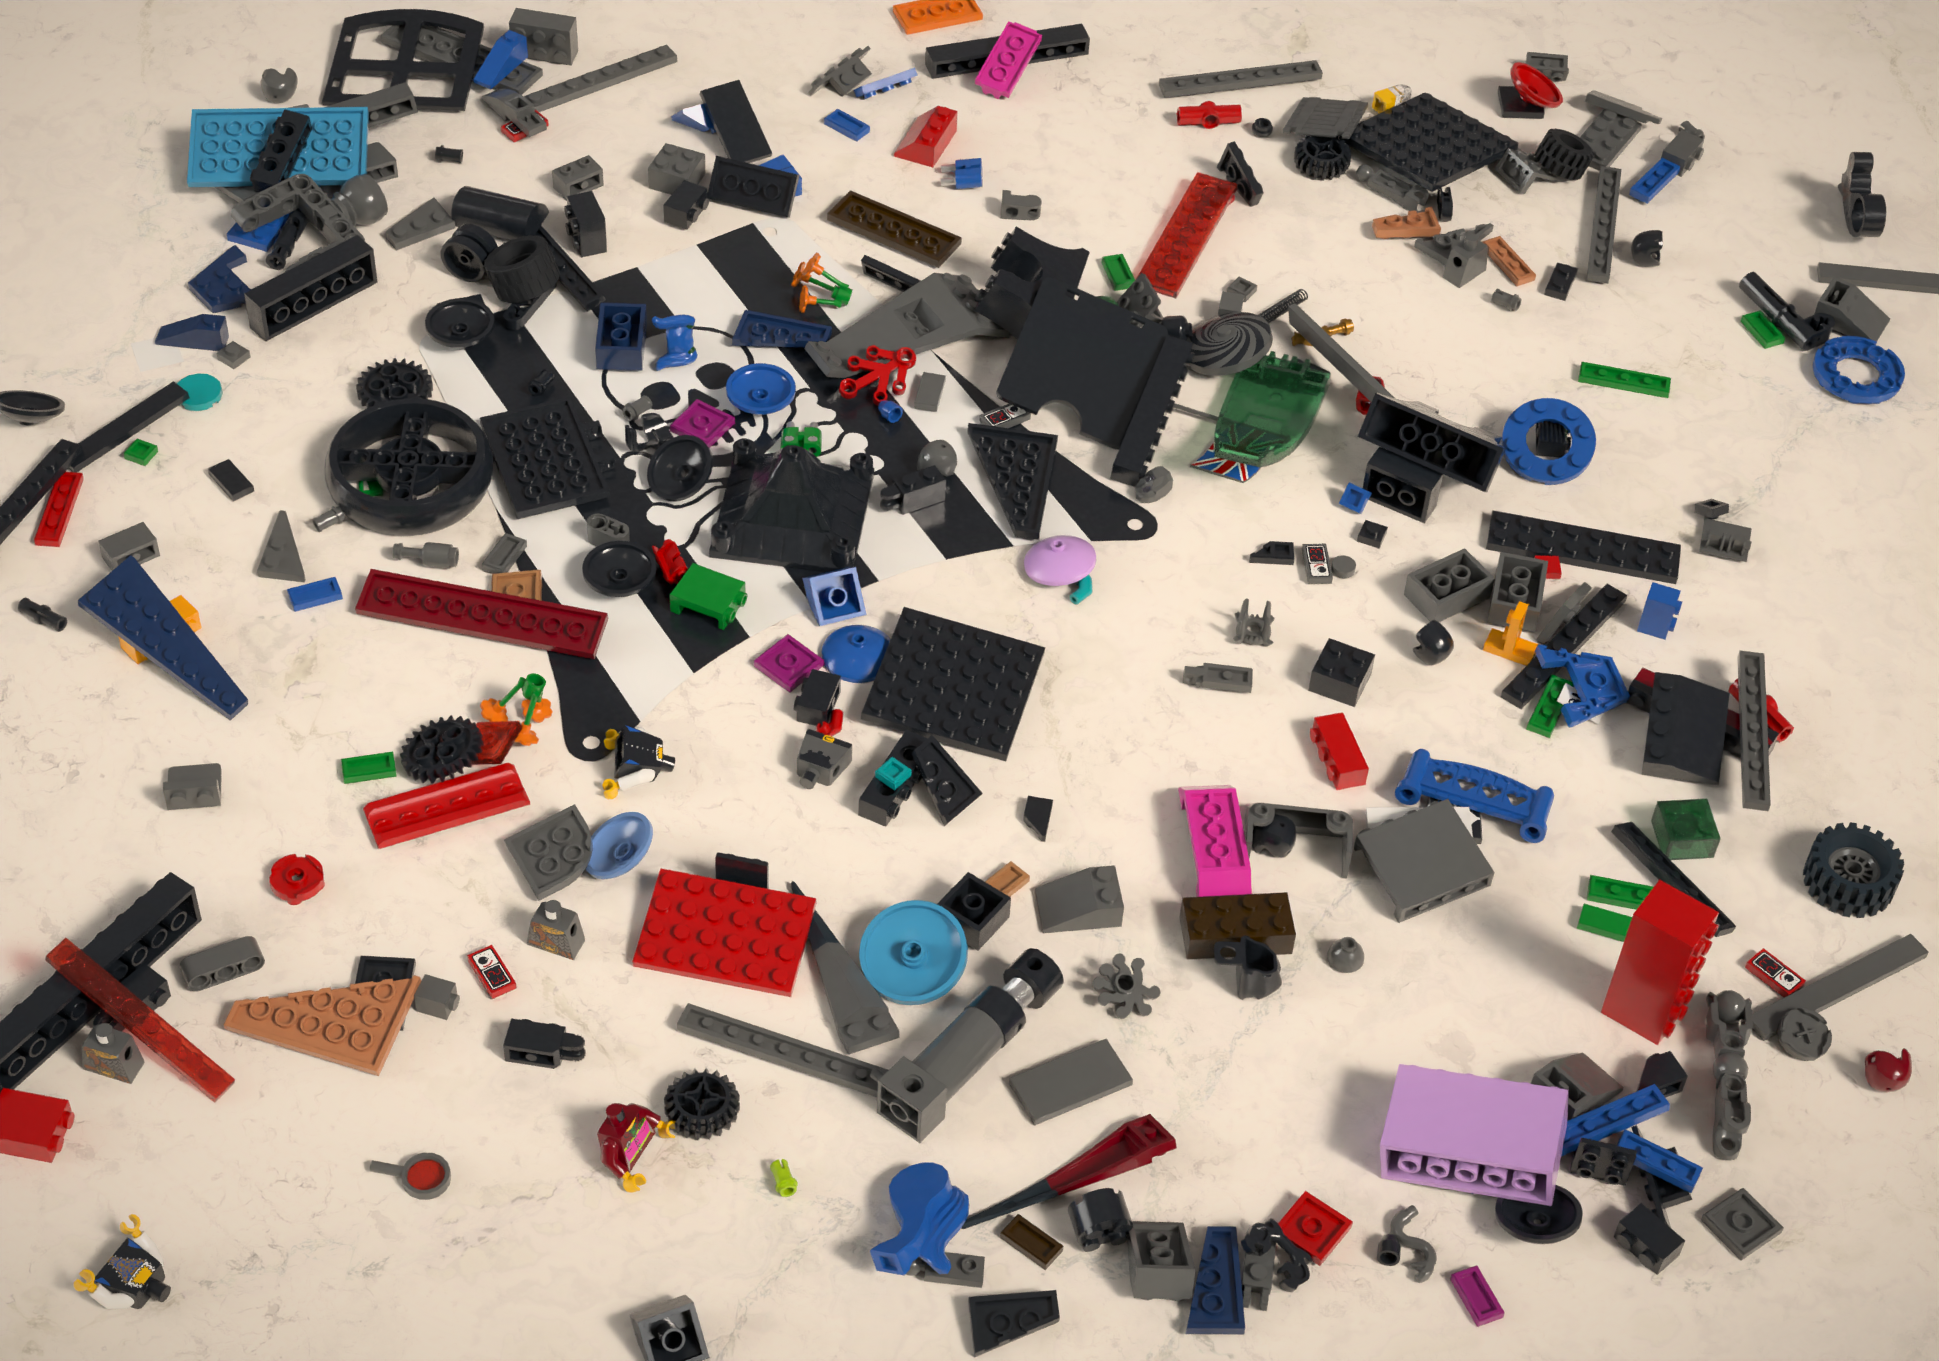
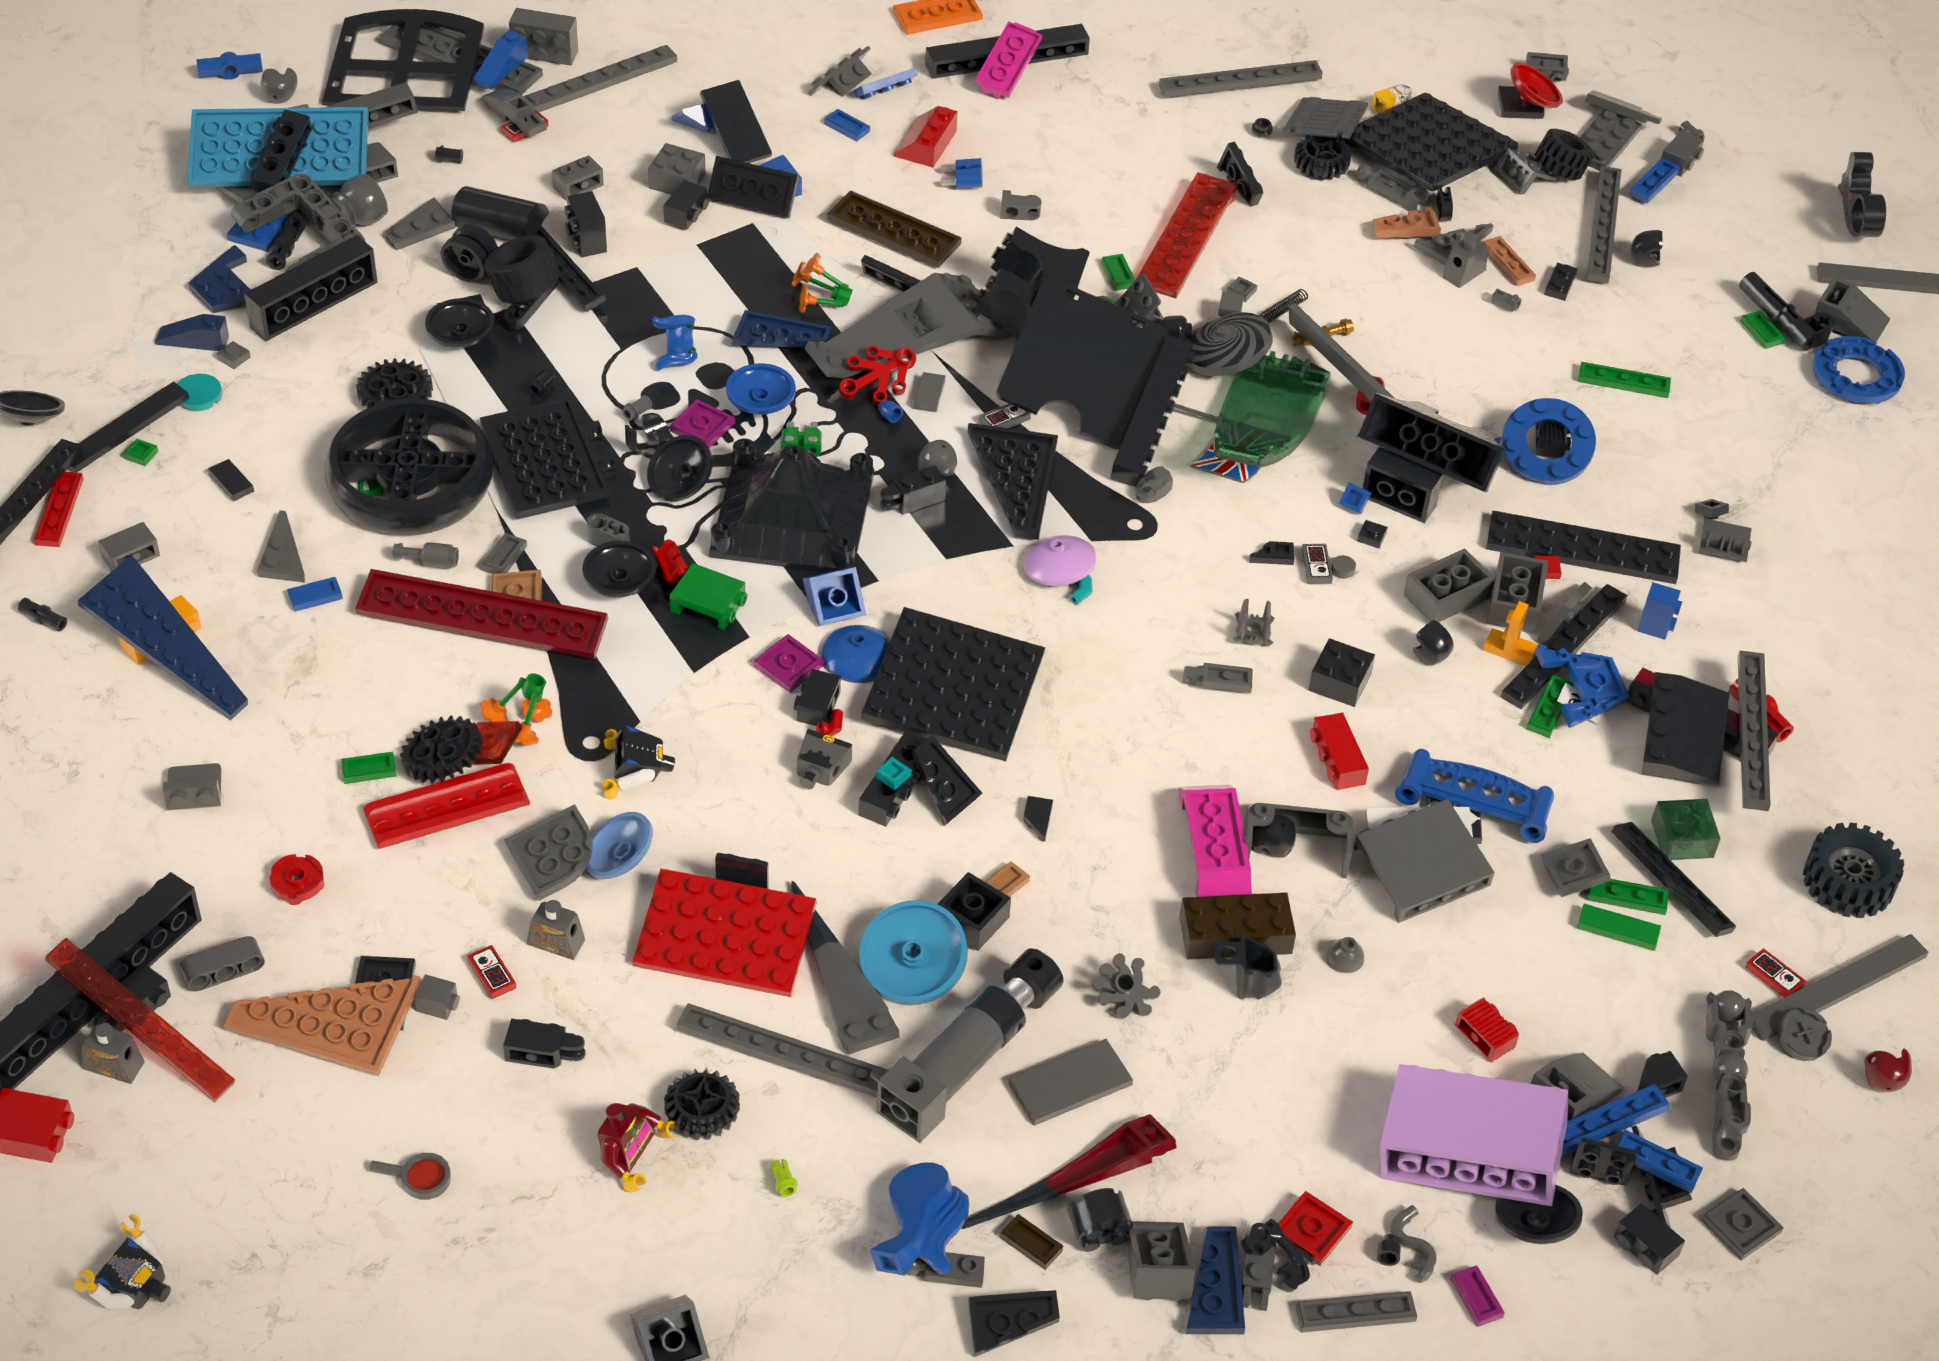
(229, 65): none -> blue piece
(329, 518): dark grey pin -> none
(621, 336): dark blue brick -> none
(1081, 901): dark grey slope -> none
(1209, 114): red piece -> none
(1356, 1311): none -> dark grey tile
(1487, 1029): none -> red brick
(1576, 867): none -> dark grey plate
(1660, 962): red brick -> none

